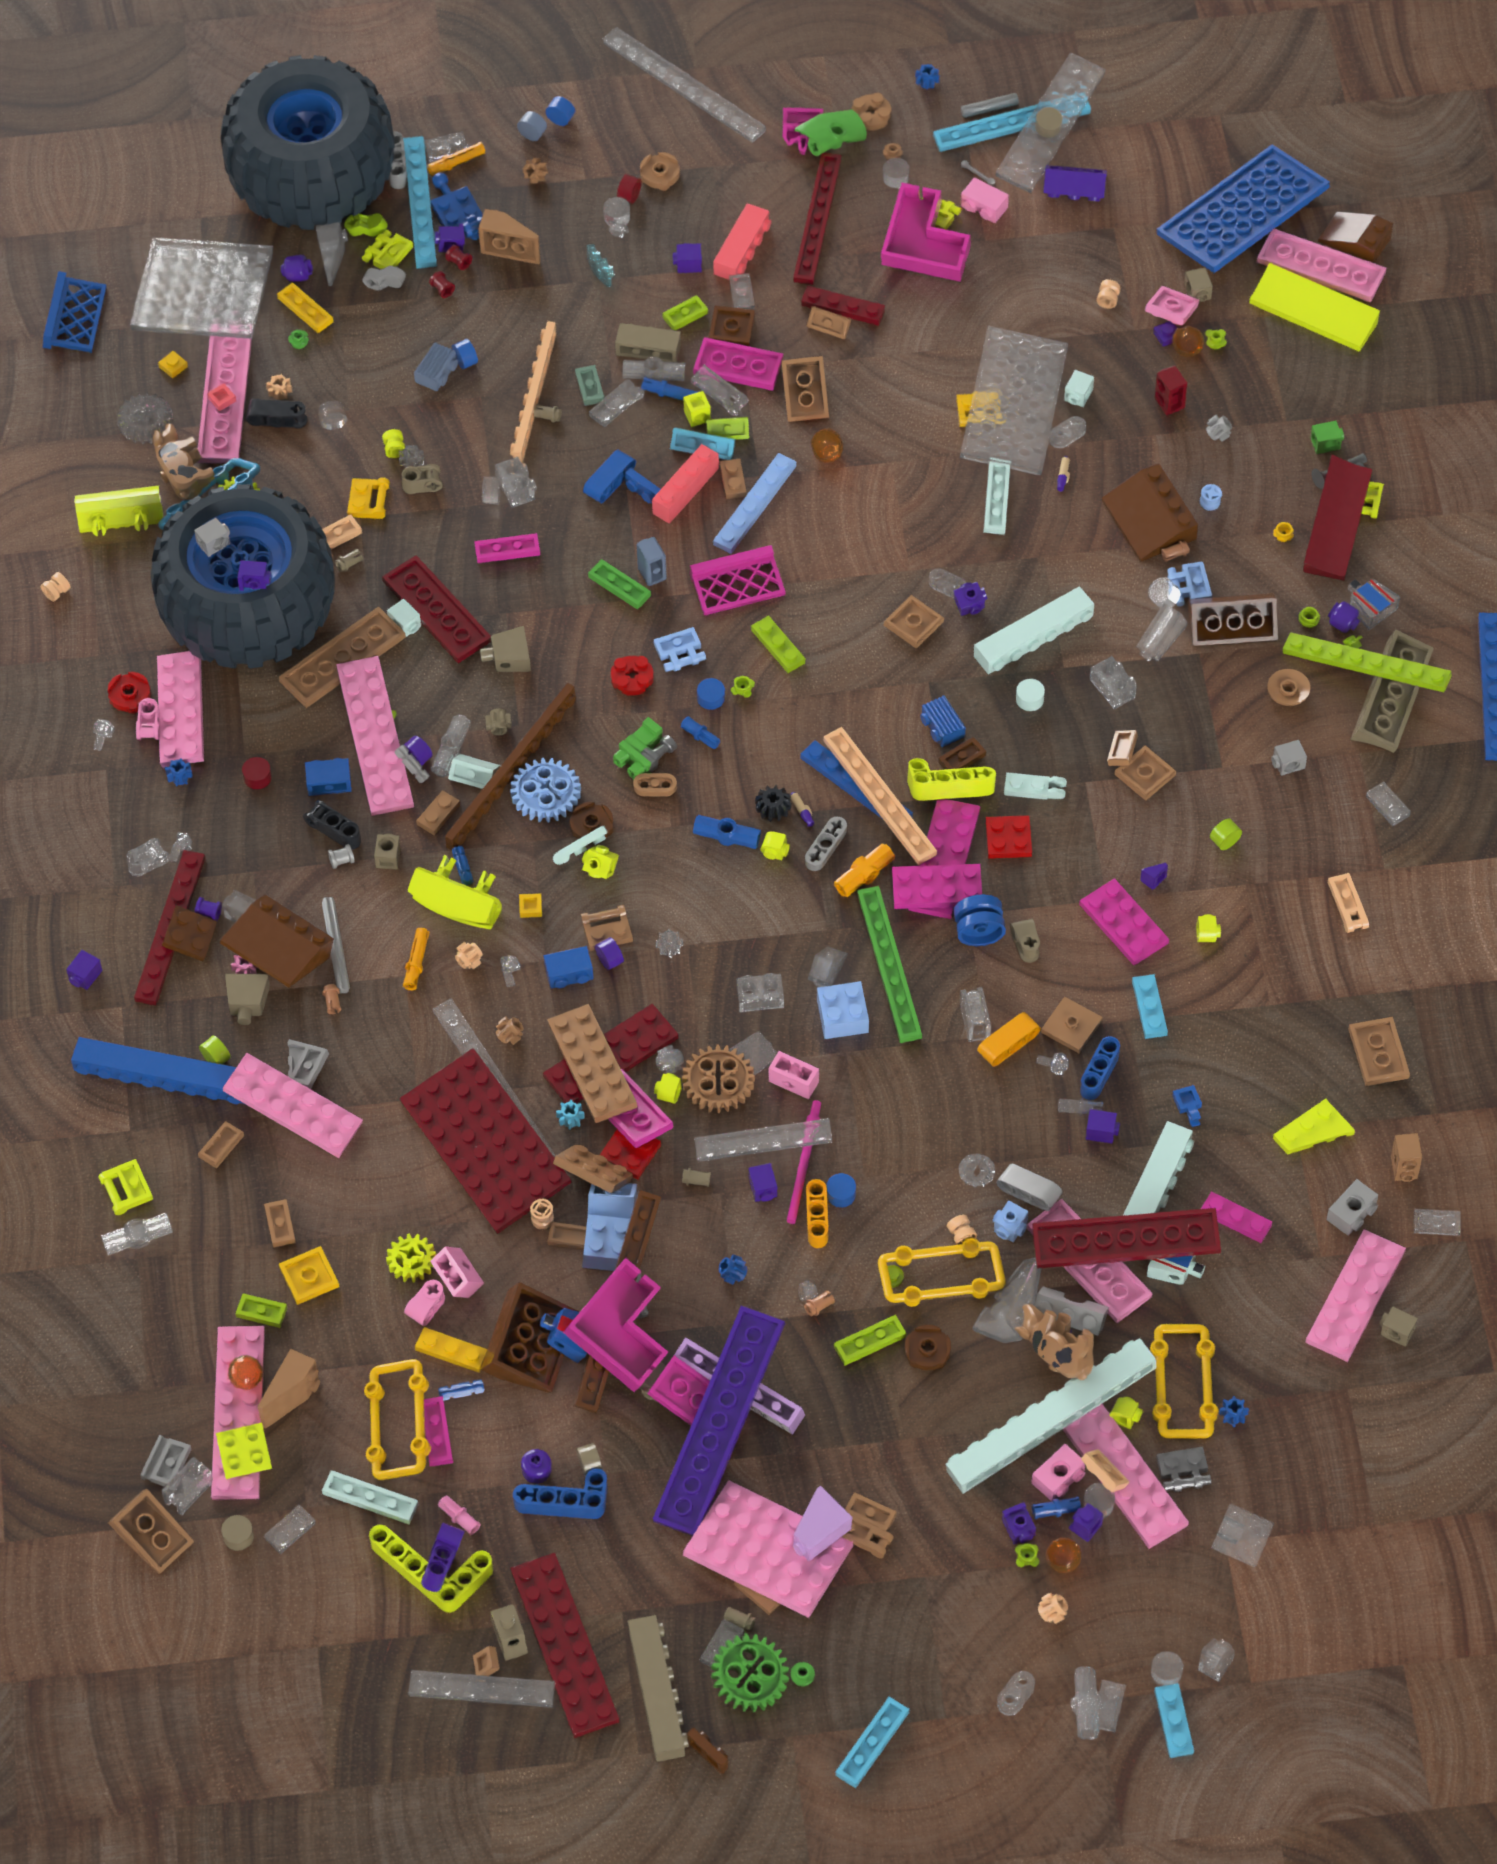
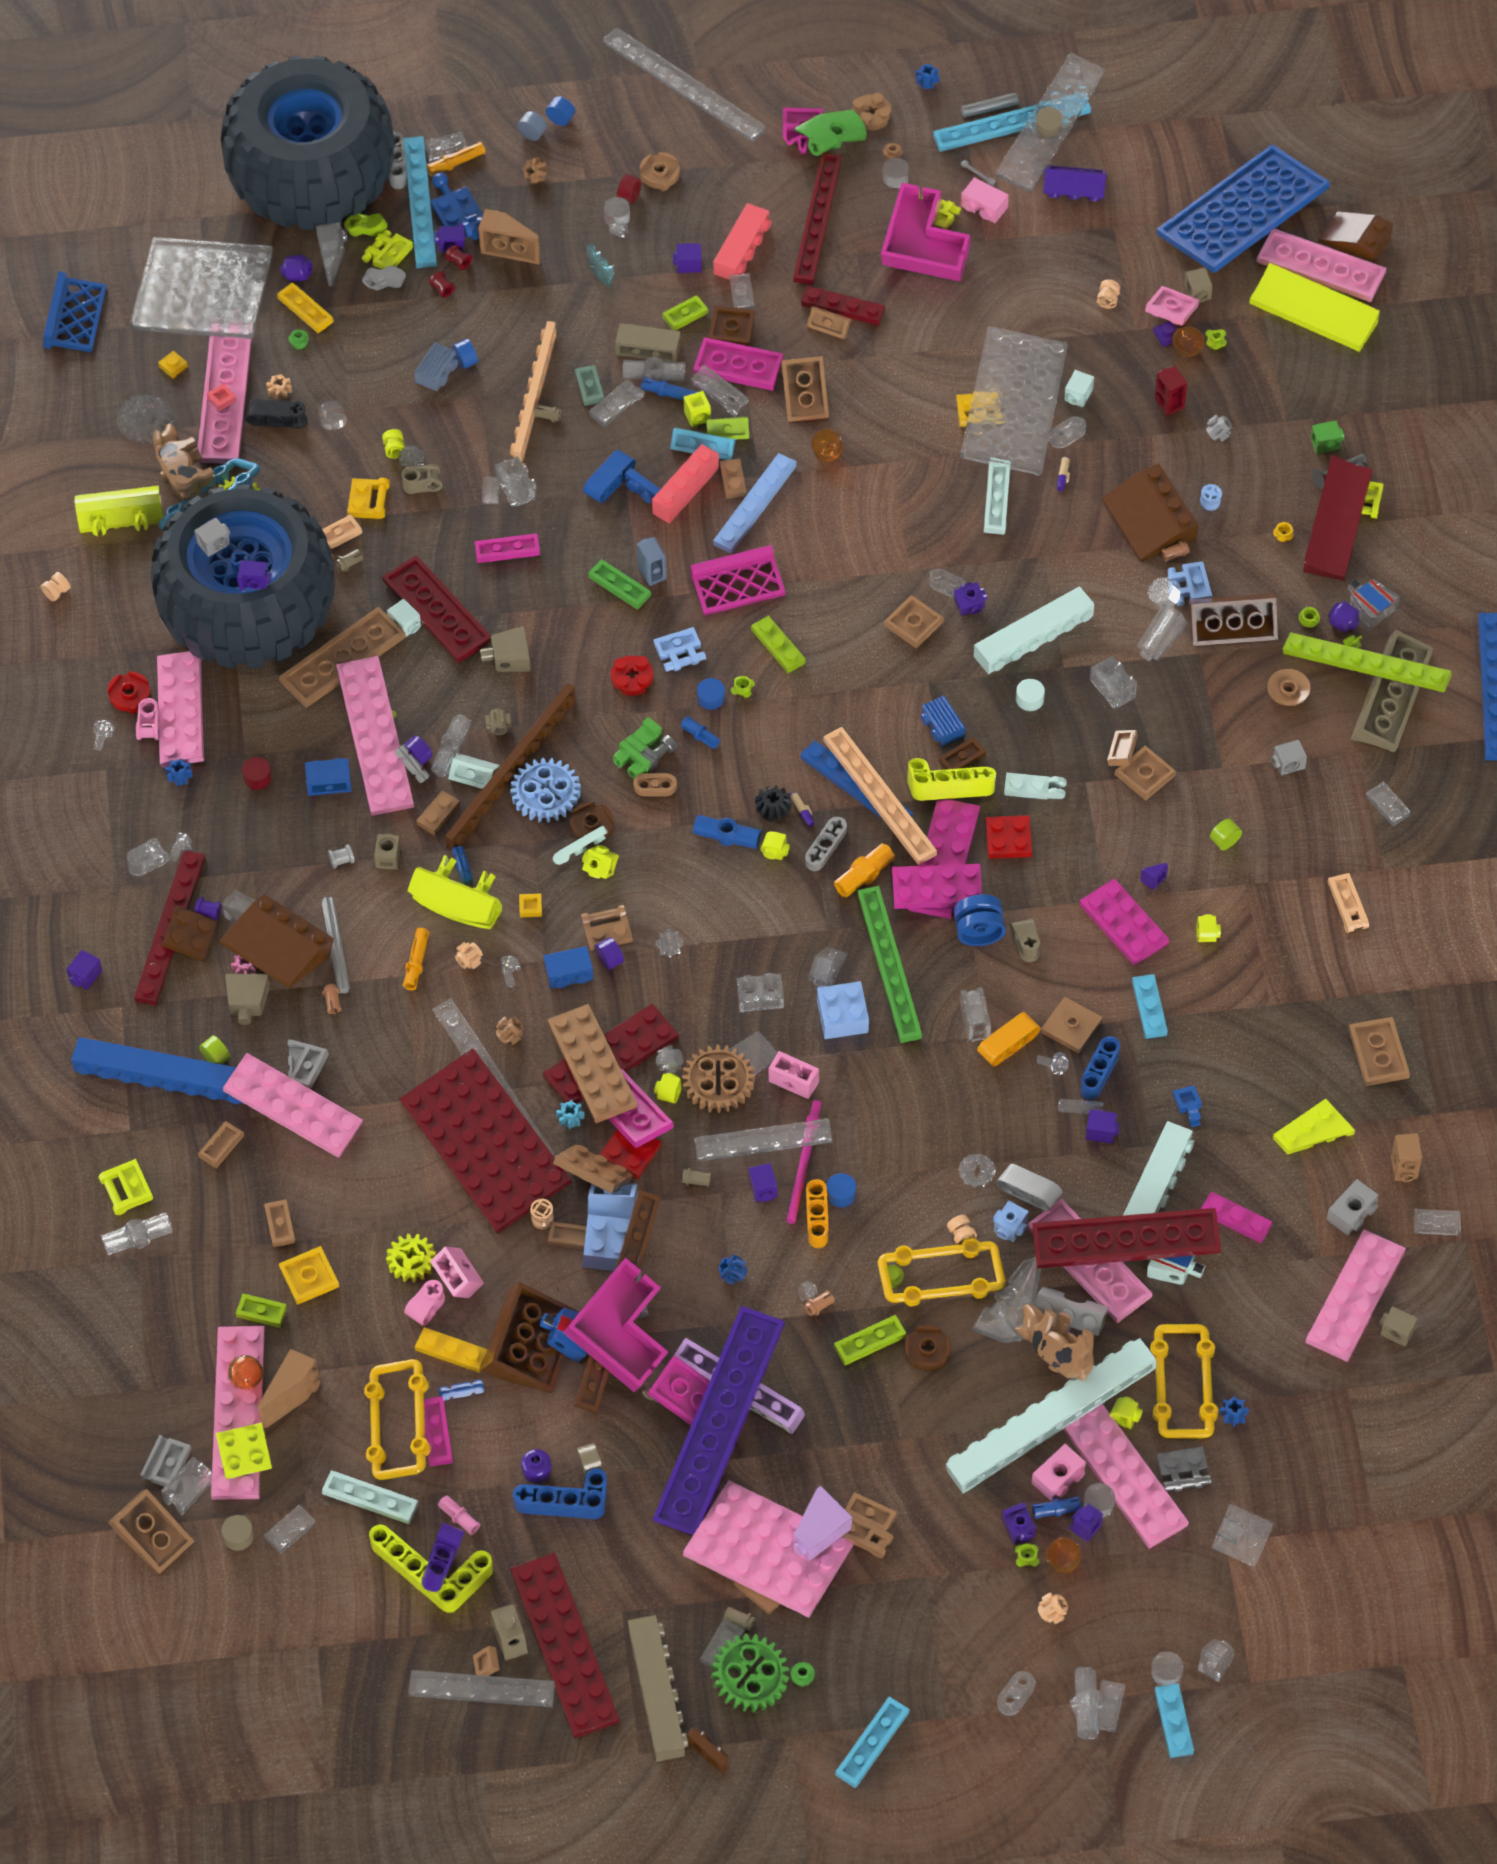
(323, 819): black piece -> none
(1100, 1466): light nougat plate -> none

